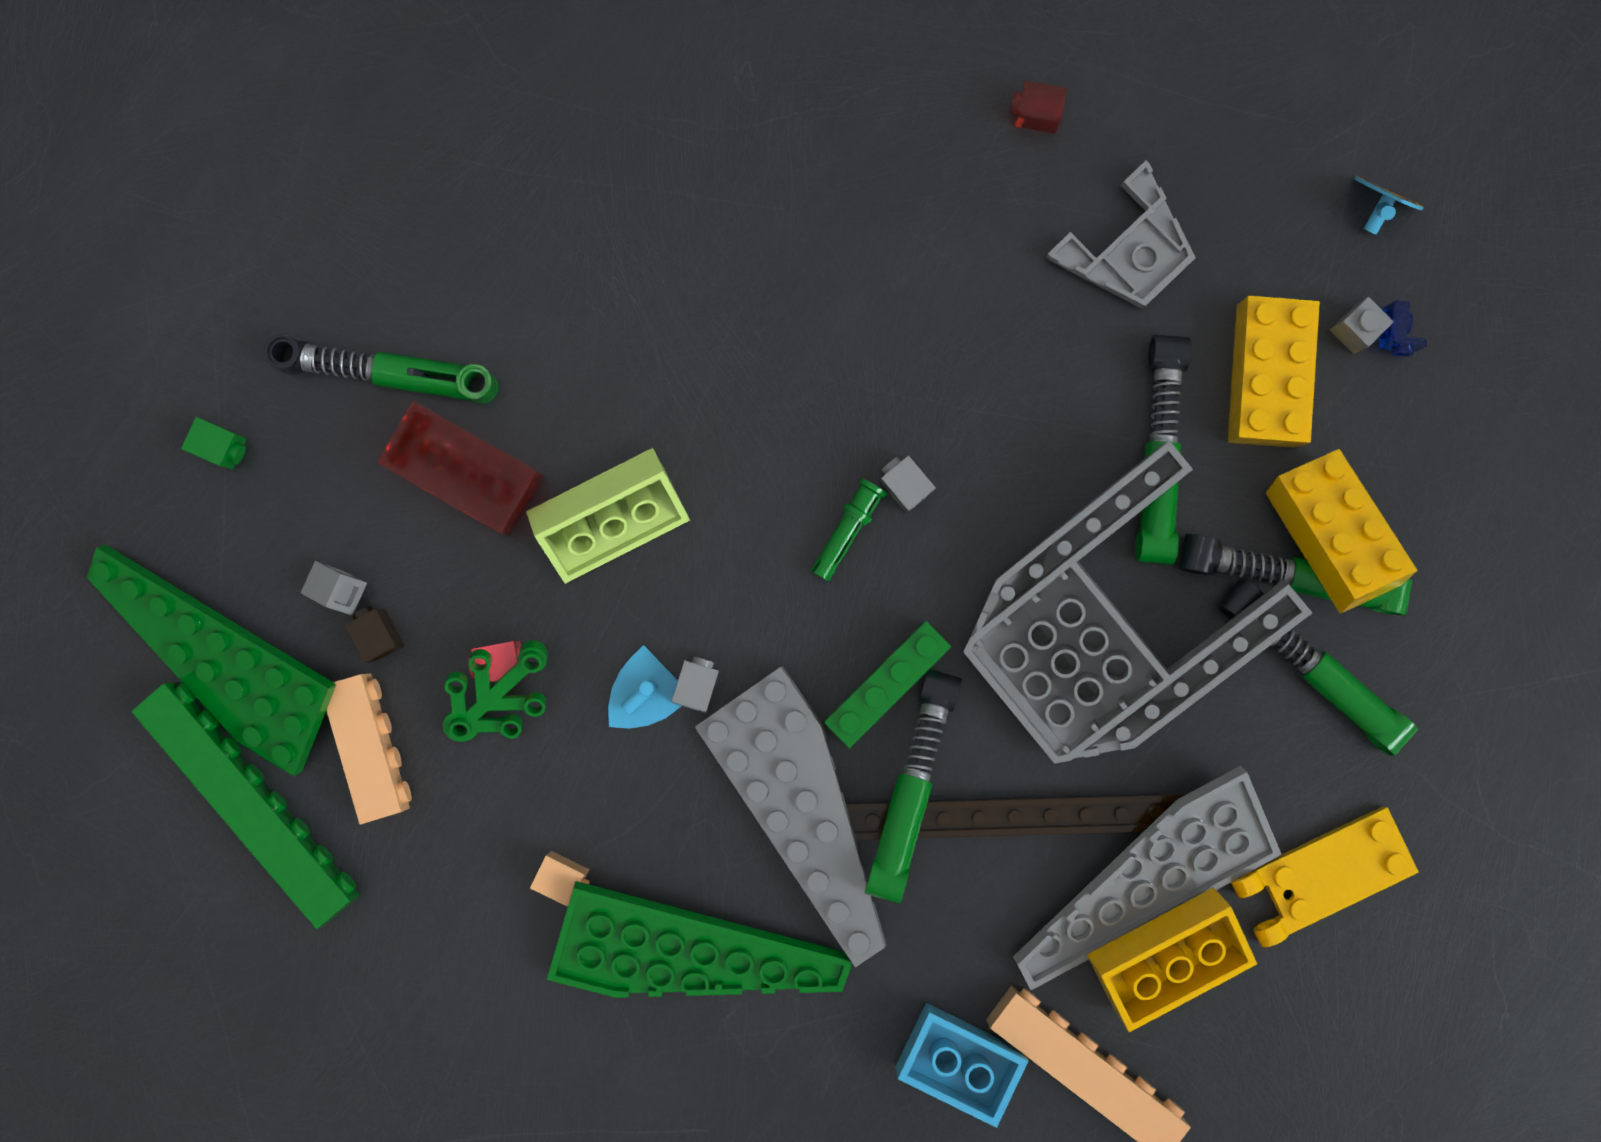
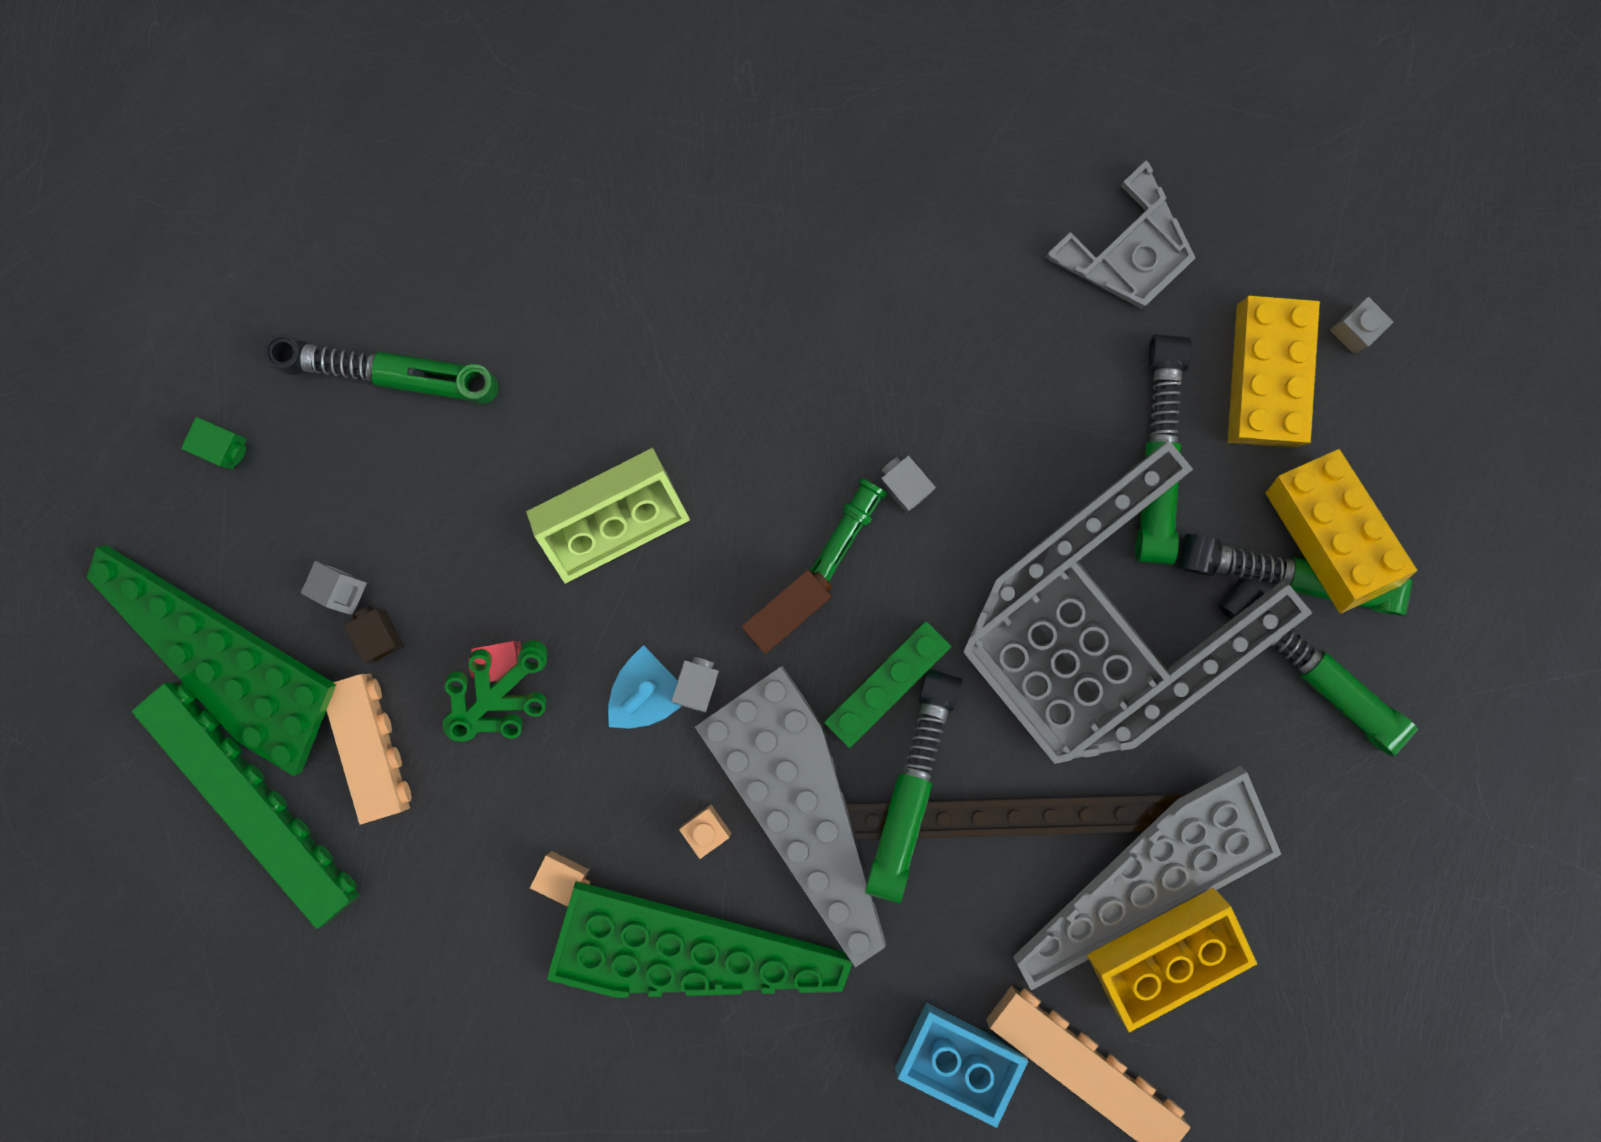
(460, 469): clear red brick -> none
(705, 831): none -> light nougat brick
(788, 610): none -> reddish brown brick
(1039, 106): clear red brick -> none
(1329, 874): yellow hinge -> none
(1384, 209): medium azure shield -> none
(1395, 336): clear blue bracket -> none

